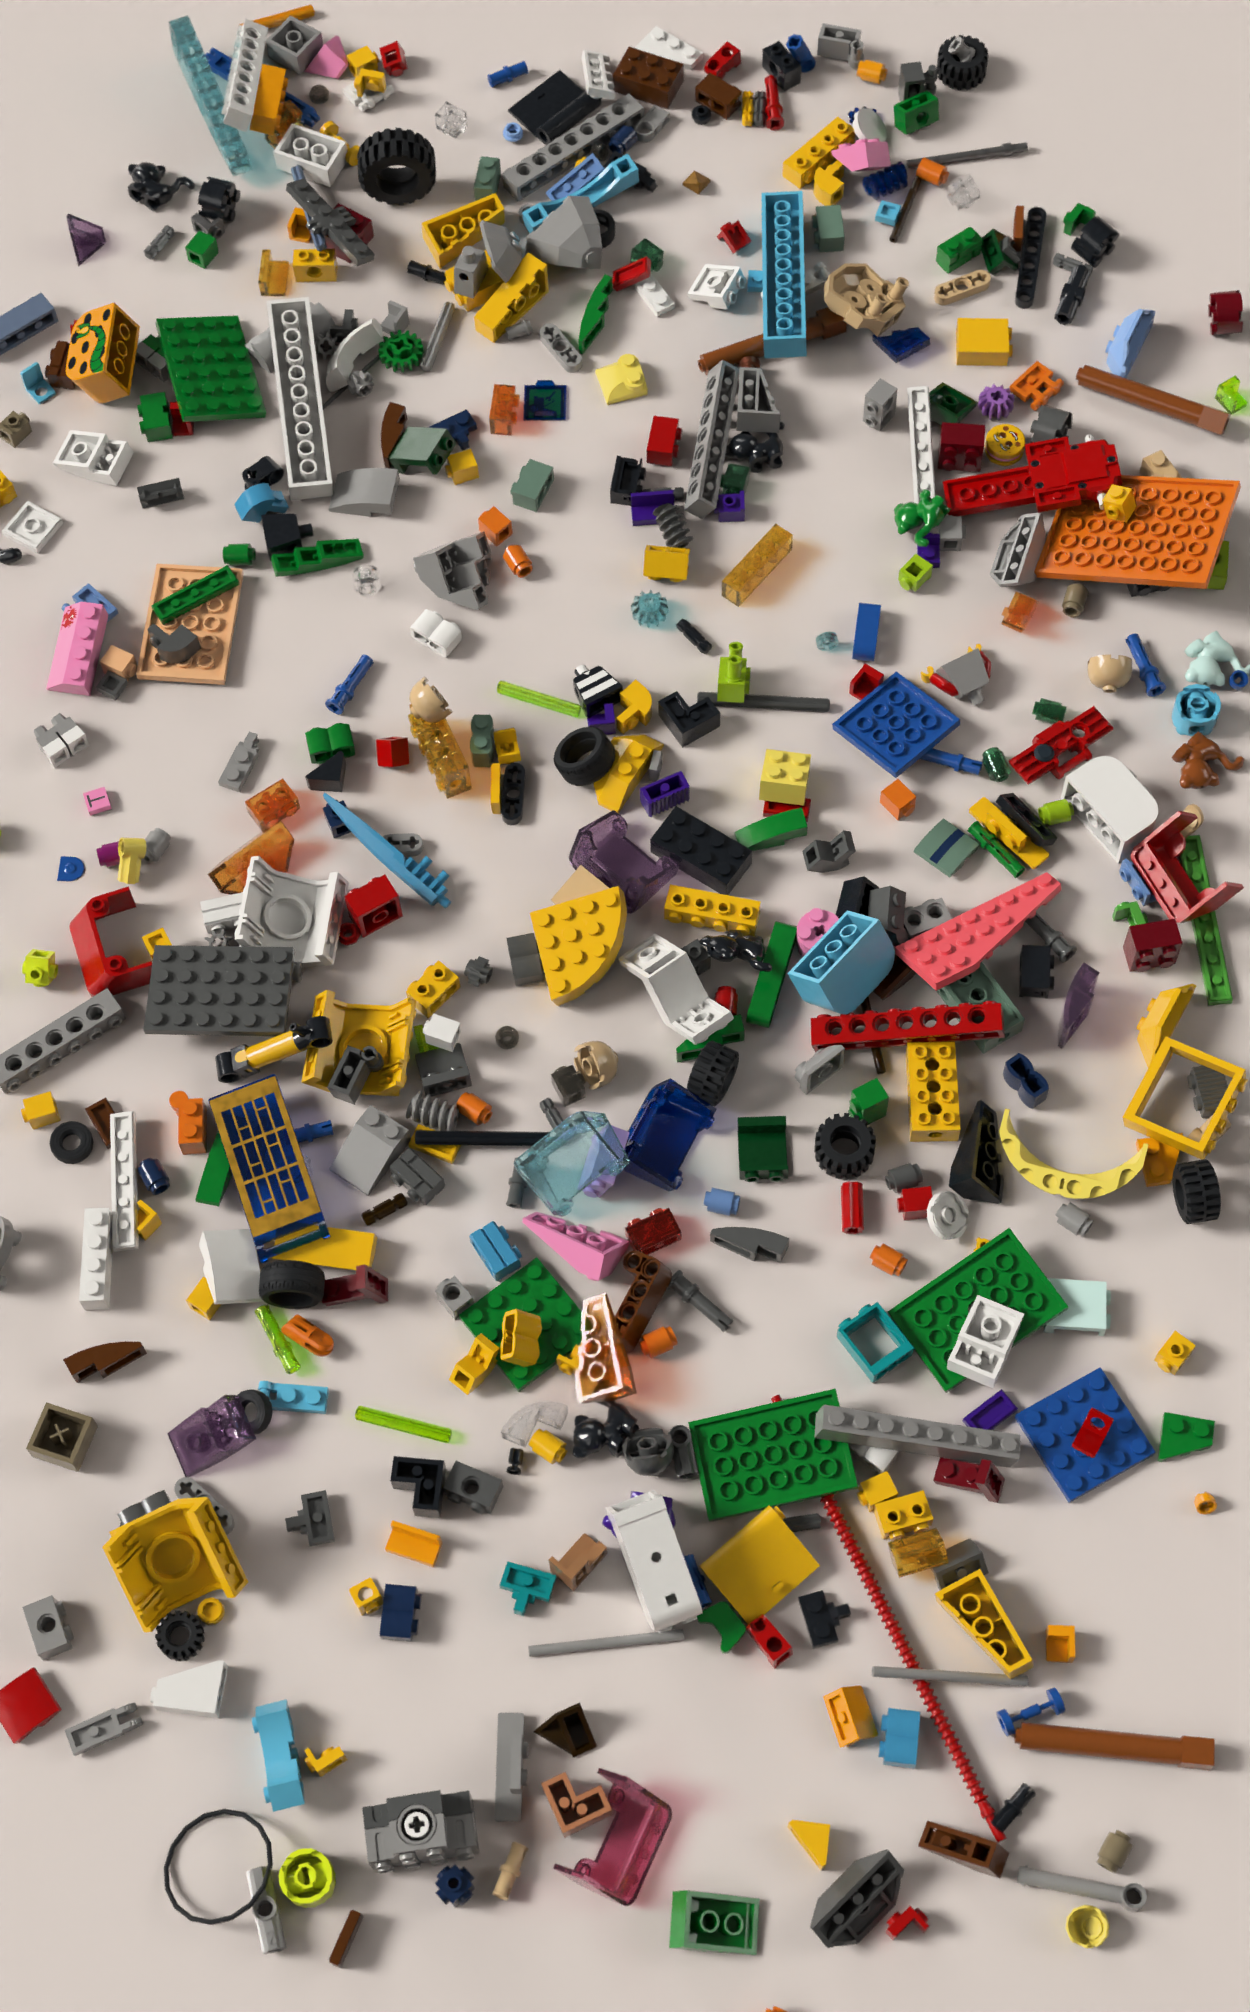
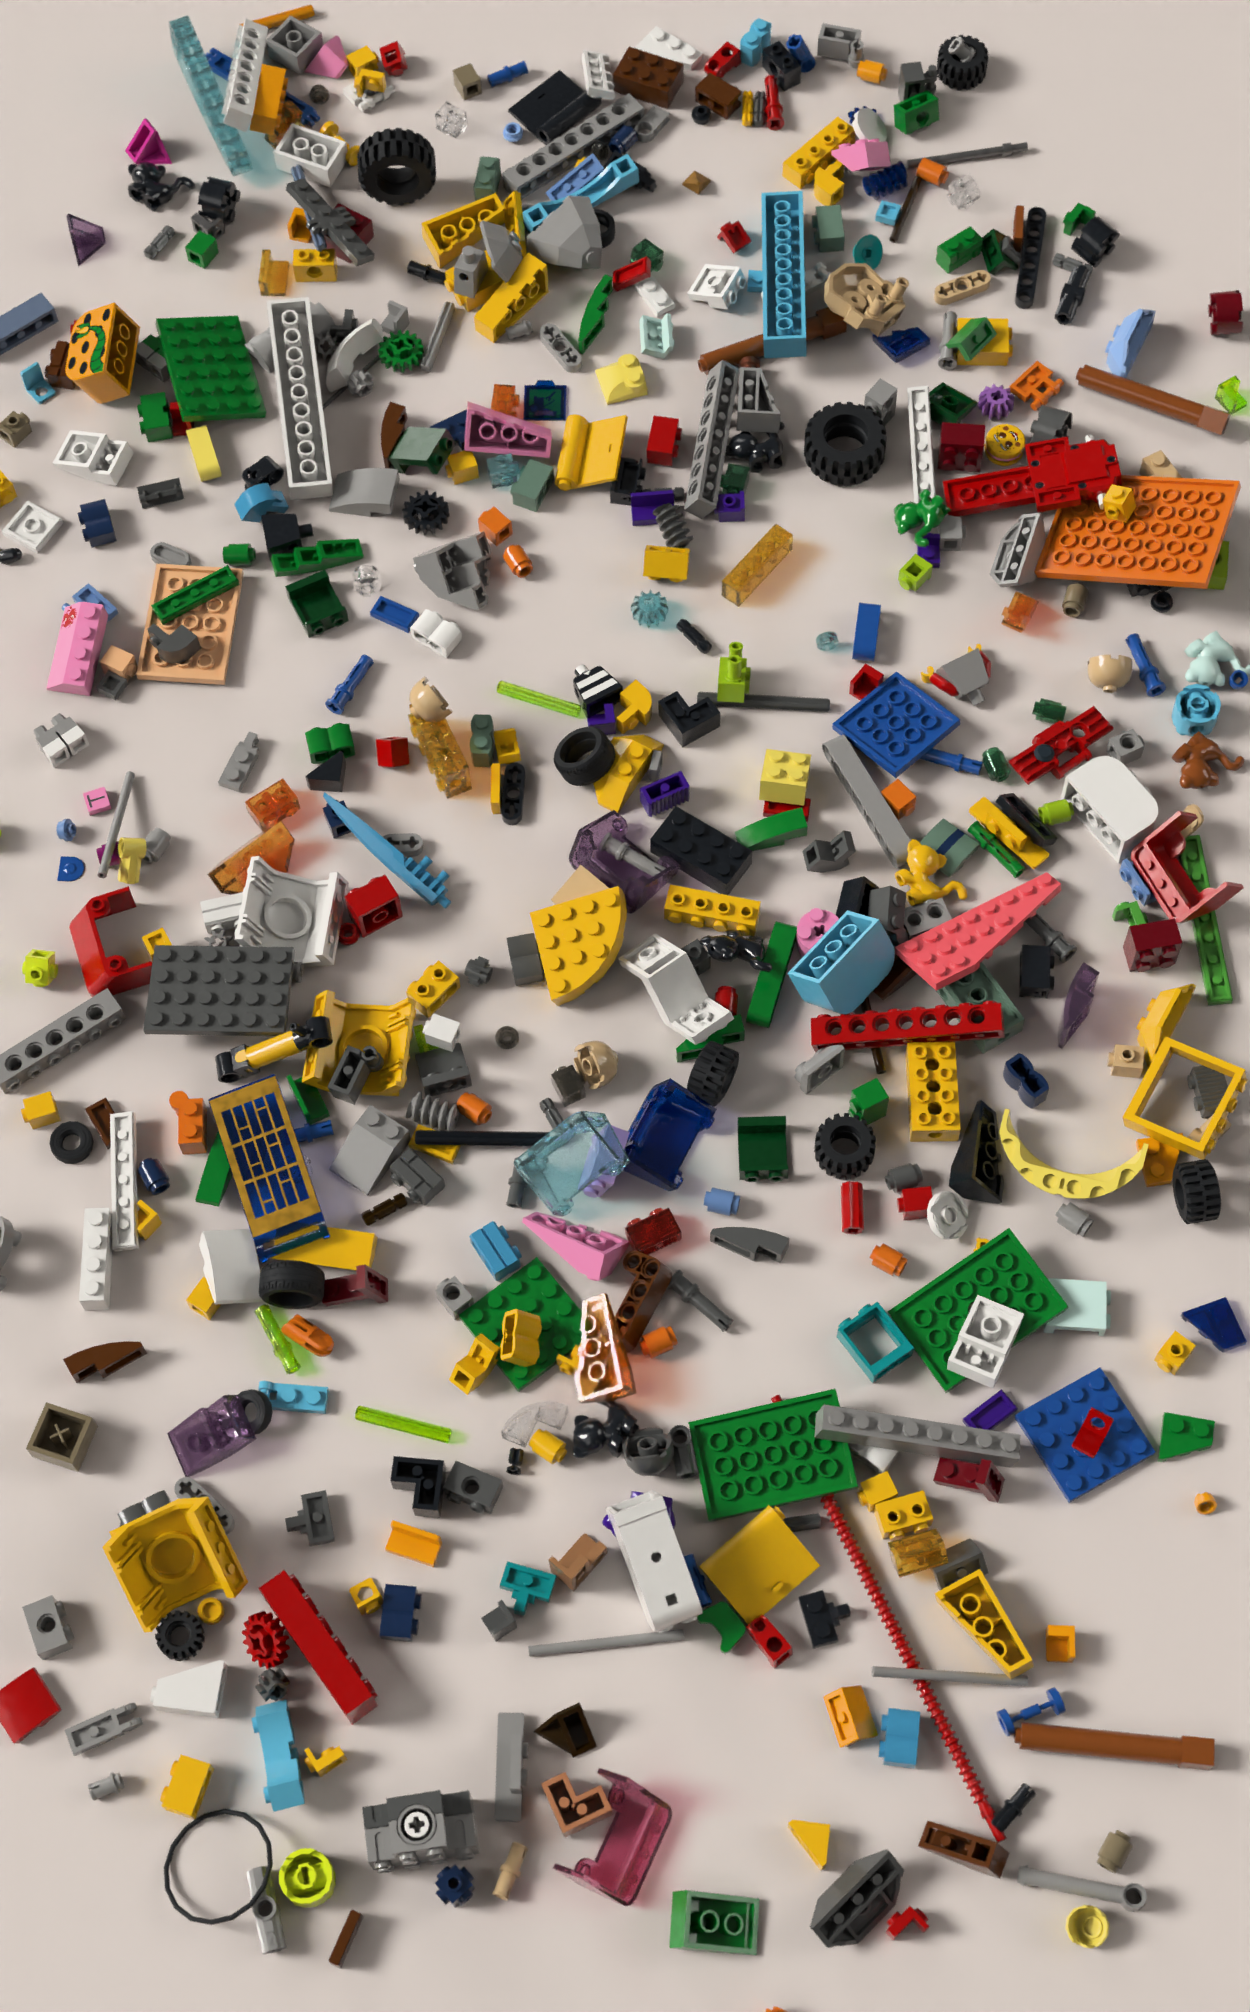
(66, 830): none -> medium blue plate
(97, 523): none -> dark blue brick
(106, 1786): none -> light grey pin
(116, 824): none -> light grey piece
(147, 146): none -> dark pink slope
(167, 554): none -> light grey tile
(187, 1786): none -> yellow brick
(203, 453): none -> light yellow beam
(265, 1639): none -> red gear
(272, 1684): none -> dark grey gear
(308, 1100): none -> green panel
(316, 604): none -> dark green panel
(322, 1651): none -> red brick
(394, 614): none -> blue tile
(425, 512): none -> black gear
(467, 81): none -> dark tan brick
(499, 1621): none -> dark grey panel
(502, 470): none -> clear light blue brick
(504, 434): none -> bright pink wedge
(514, 218): none -> yellow tile
(590, 452): none -> yellow door
(622, 851): none -> light grey pin
(656, 336): none -> light aqua bracket
(755, 41): none -> medium azure brick
(845, 421): none -> black tyre
(868, 251): none -> teal piece
(868, 799): none -> light grey beam
(923, 863): none -> yellow animal
(947, 360): none -> light grey pin
(973, 337): none -> green panel
(1126, 1061): none -> tan brick
(1129, 738): none -> light grey brick
(1164, 597): none -> black plate
(1217, 1323): none -> clear blue wing

